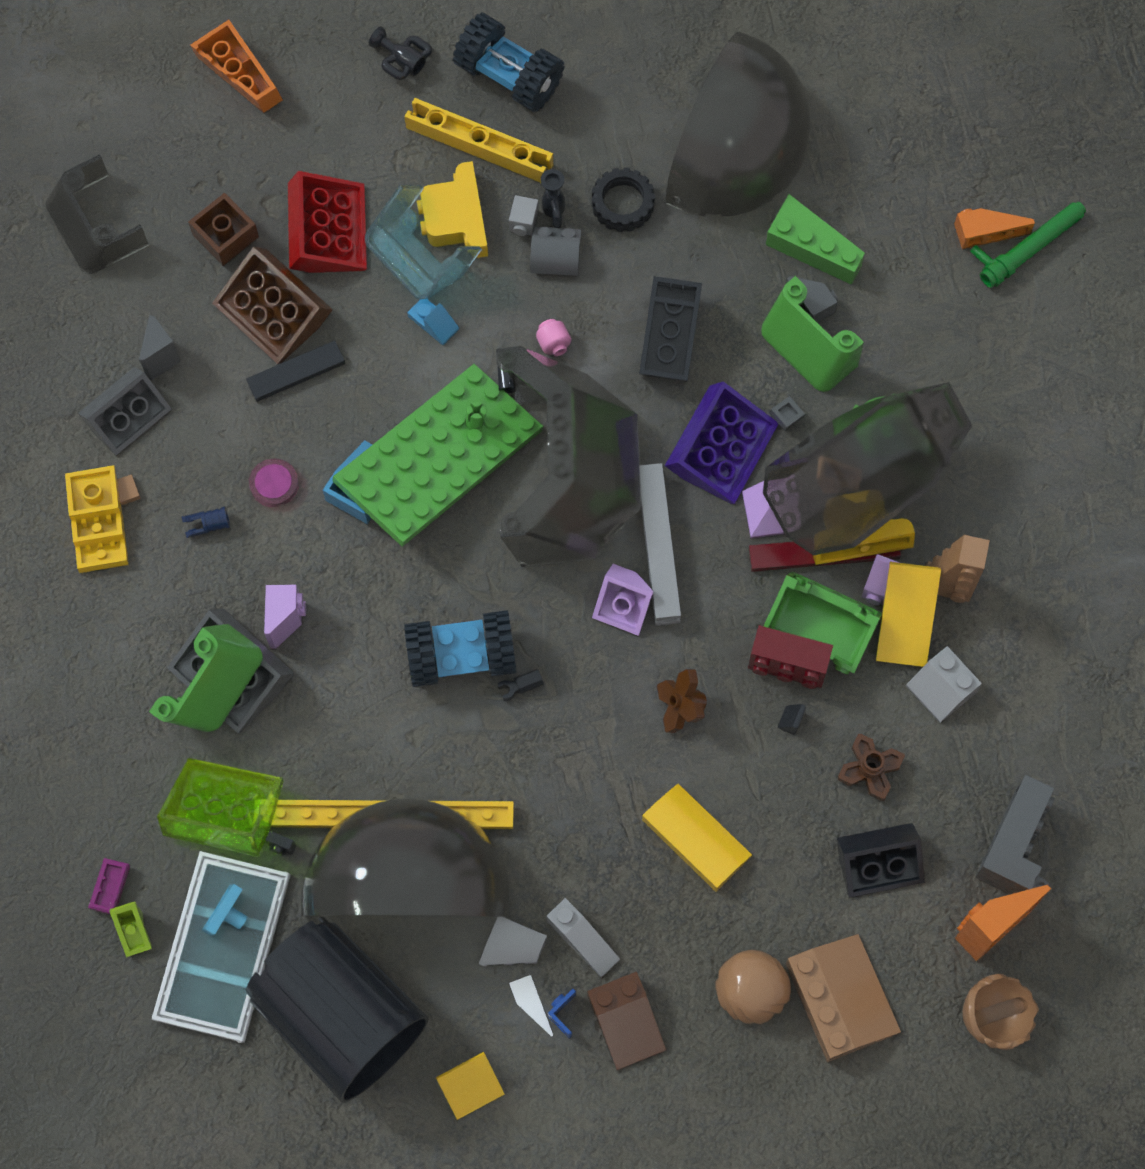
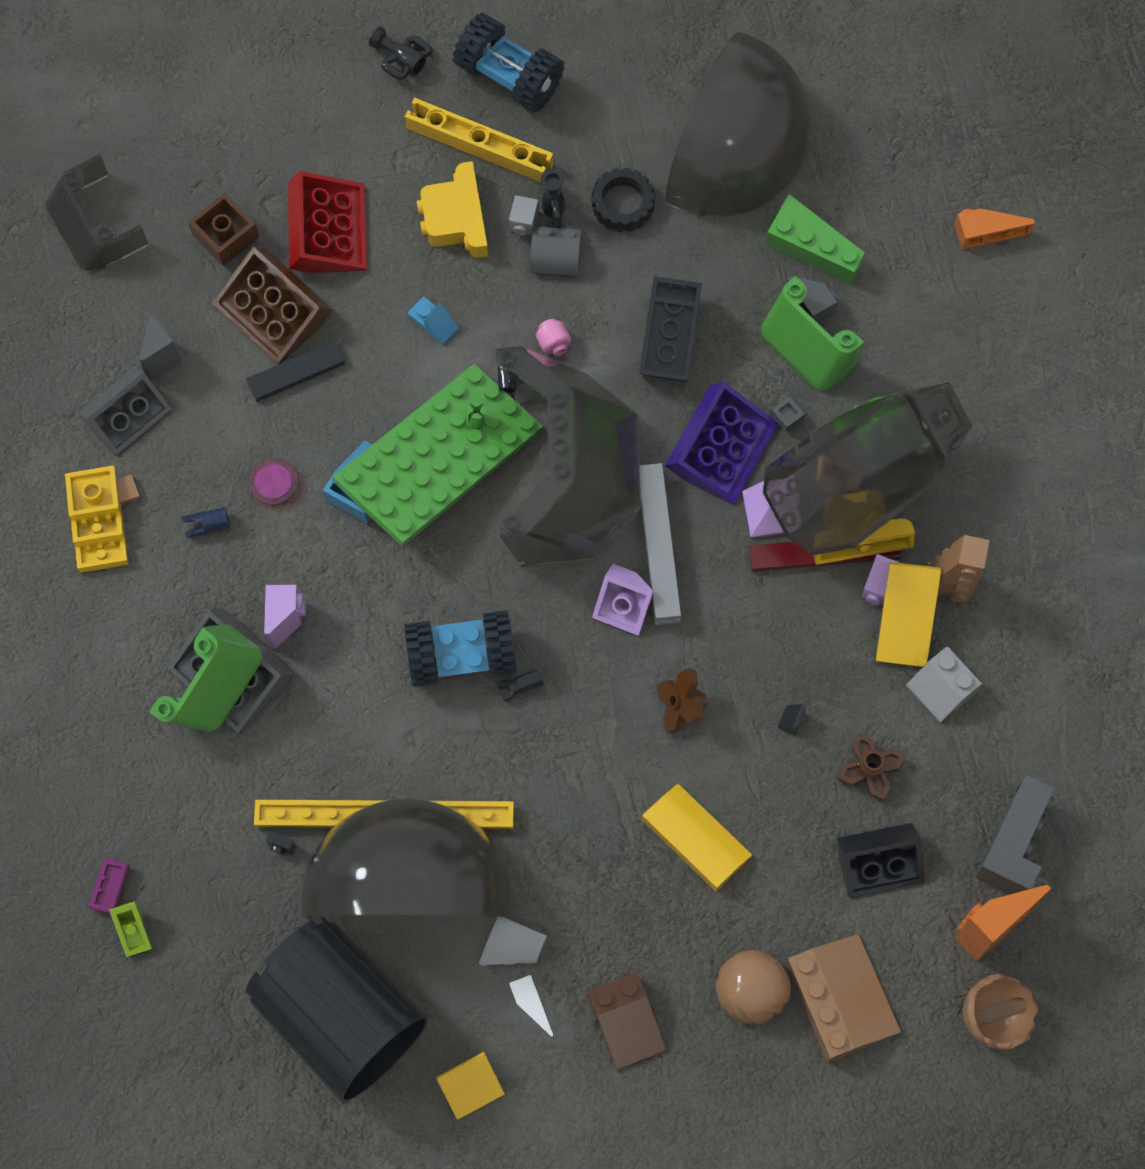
(210, 973): clear light blue door -> none
(221, 807): clear neon green slope -> none
(225, 912): medium azure tile -> none
(234, 62): orange wedge -> none
(405, 256): clear light blue windscreen -> none
(558, 1004): blue bracket -> none
(582, 937): light grey slope -> none
(790, 657): dark red brick -> none
(824, 616): bright green windscreen -> none
(1006, 264): green cylinder -> none

